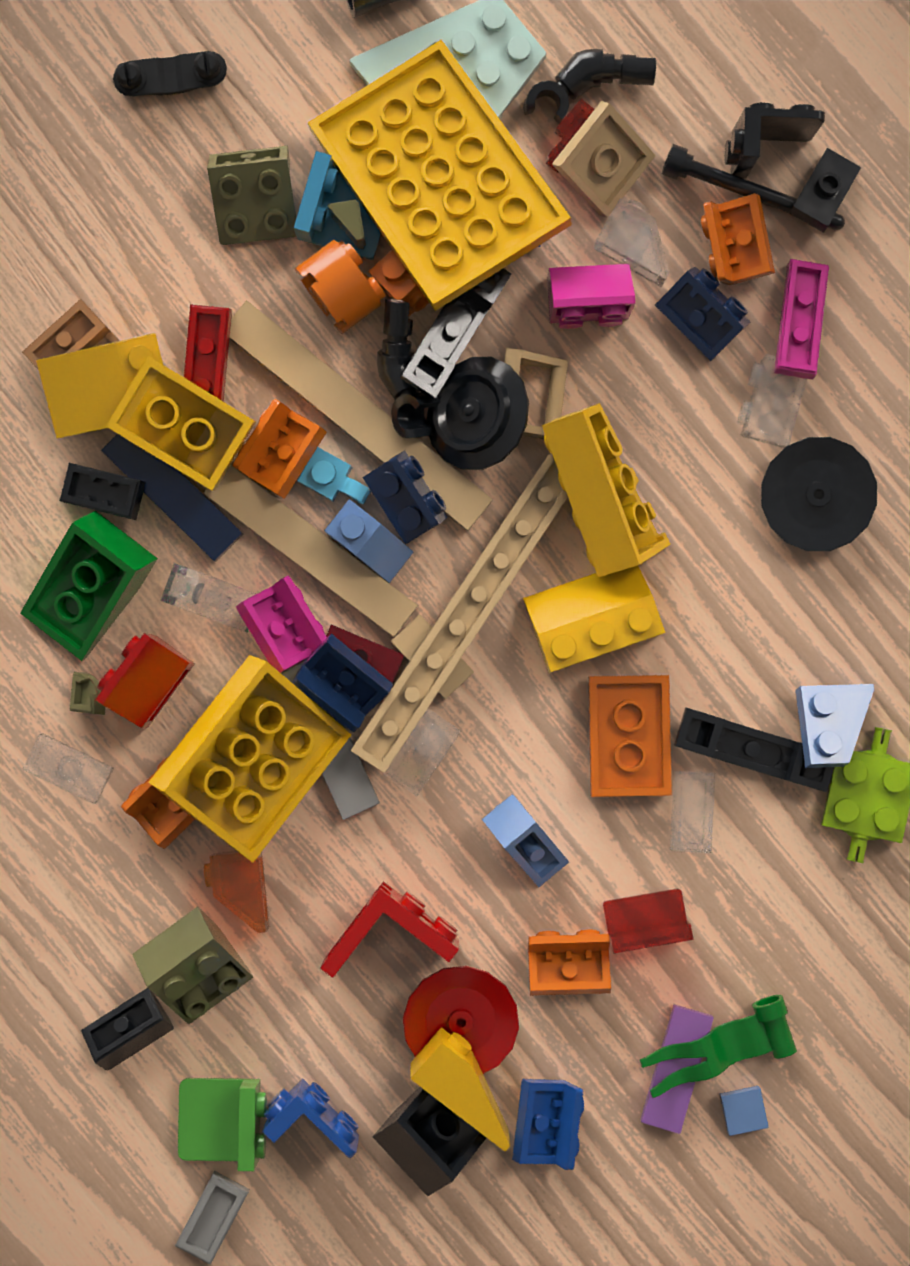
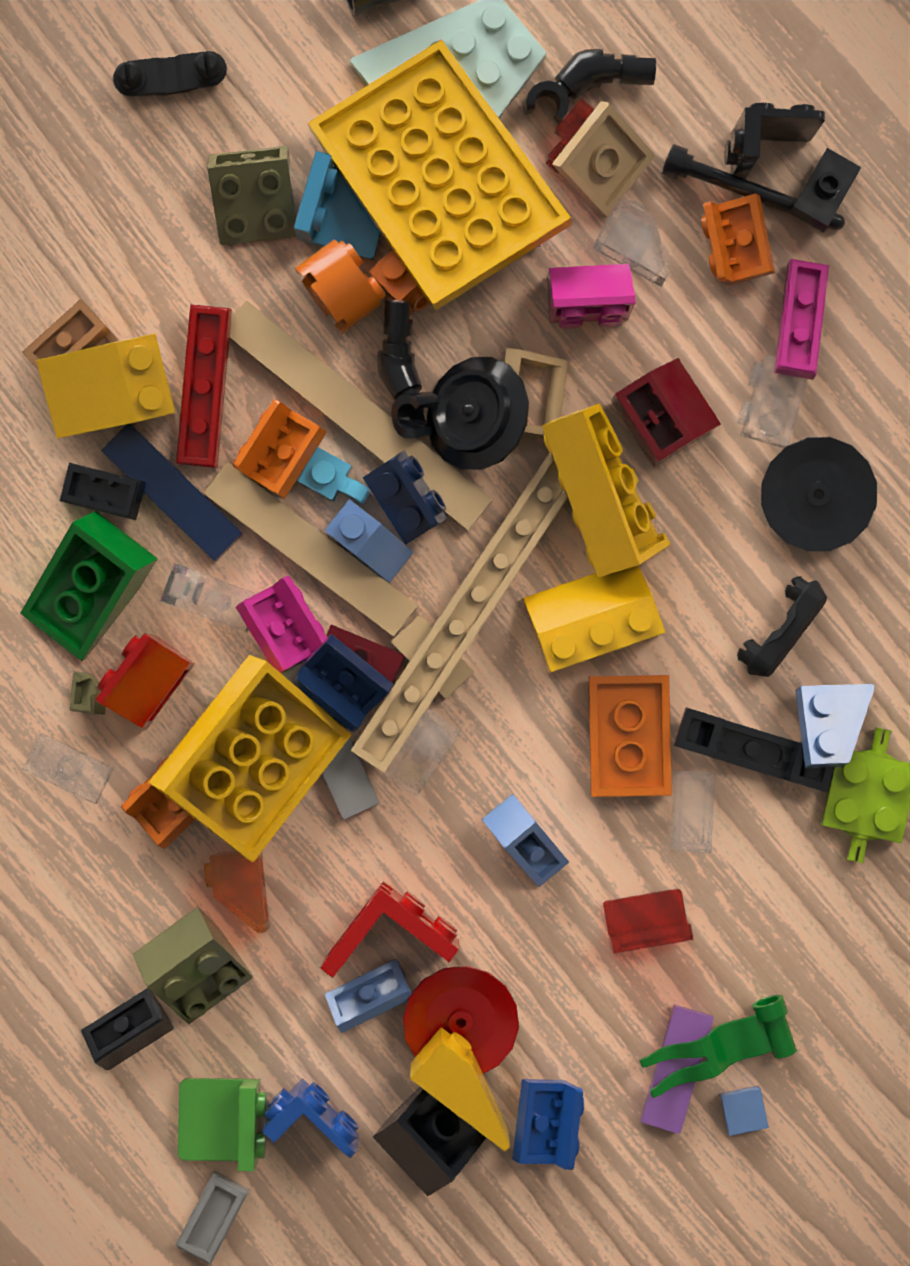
(180, 423): yellow slope -> none
(349, 219): olive slope -> none
(368, 995): none -> medium blue plate
(451, 334): slope -> none
(569, 963): orange bracket -> none
(665, 411): none -> dark red slope
(703, 312): dark blue bracket -> none
(808, 602): none -> black piece

